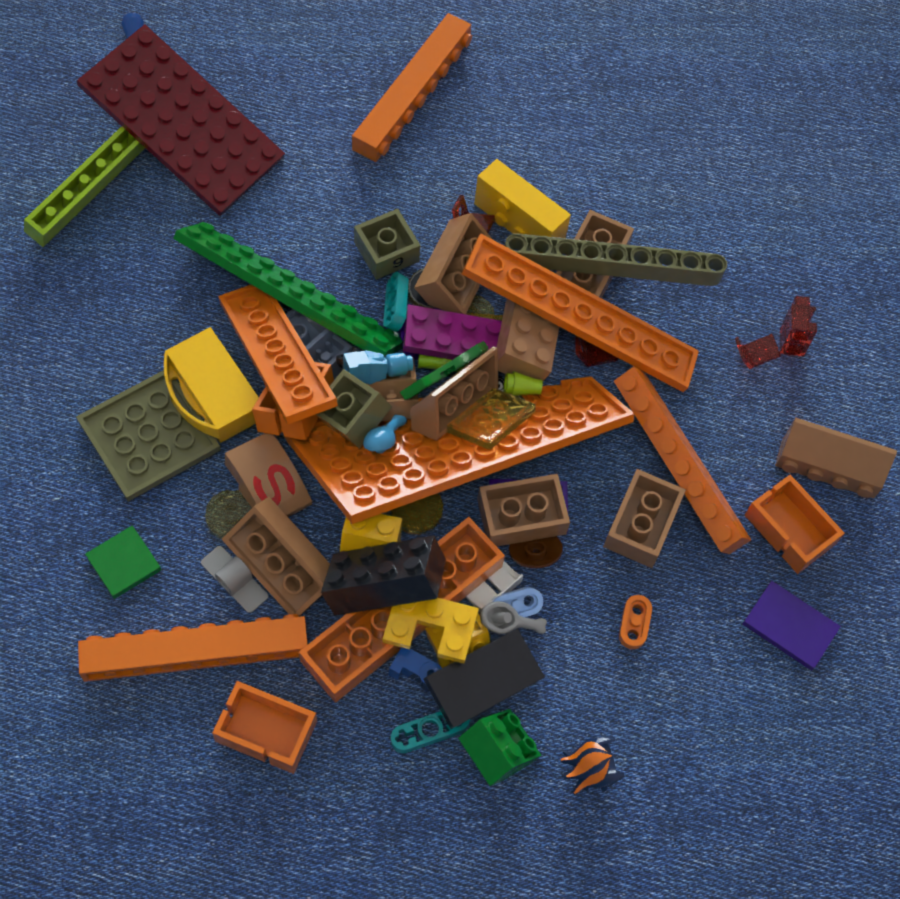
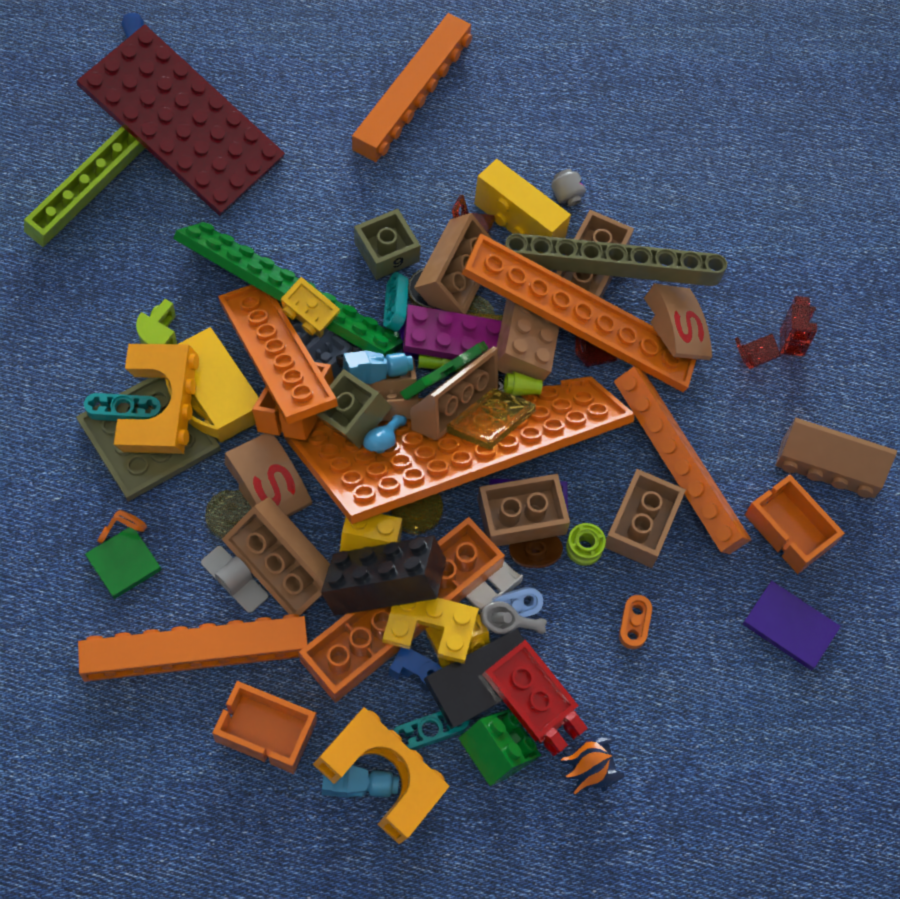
(116, 399): none -> teal beam
(141, 526): none -> orange piece
(155, 328): none -> lime brick
(169, 429): none -> light orange arch
(309, 307): none -> yellow bracket
(358, 781): none -> dark azure piece
(419, 783): none -> light orange arch
(535, 697): none -> red tile
(568, 187): none -> light grey head
(591, 534): none -> lime wheel
(679, 321): none -> medium nougat slope

